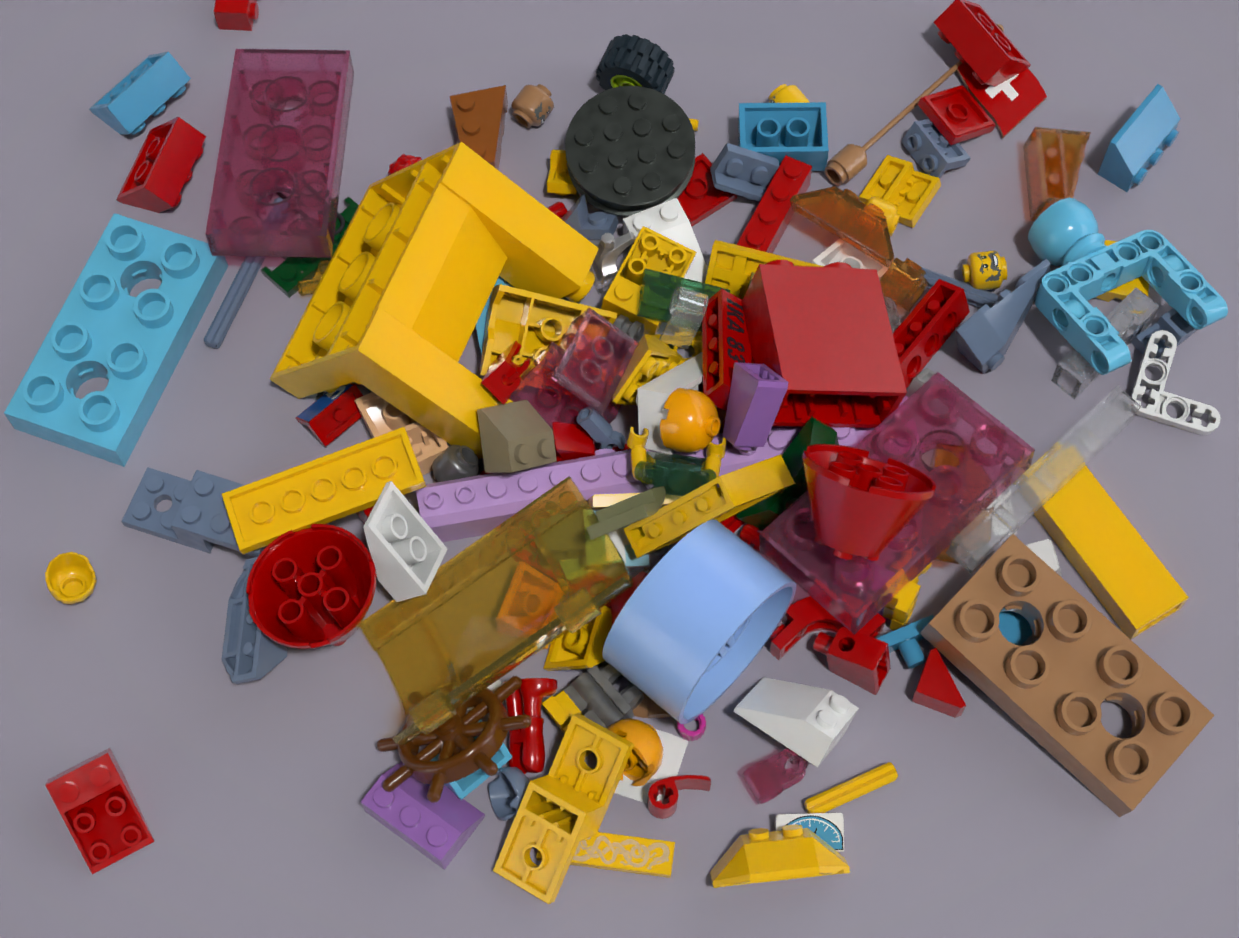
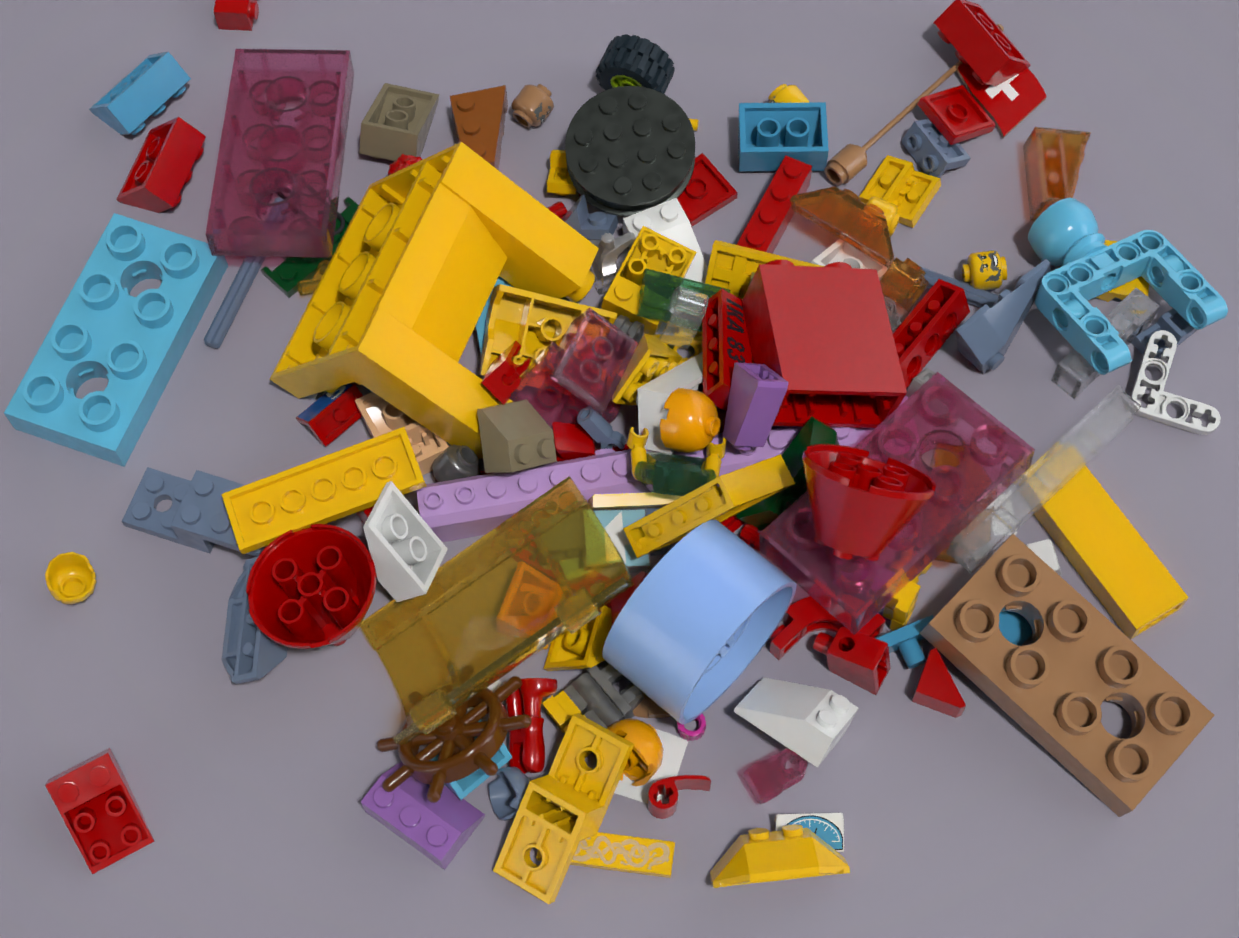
(397, 122): none -> dark tan slope
(627, 512): olive slope -> none
(743, 171): sand blue bracket -> none
(851, 789): yellow axle -> none
(1141, 141): dark azure slope -> none

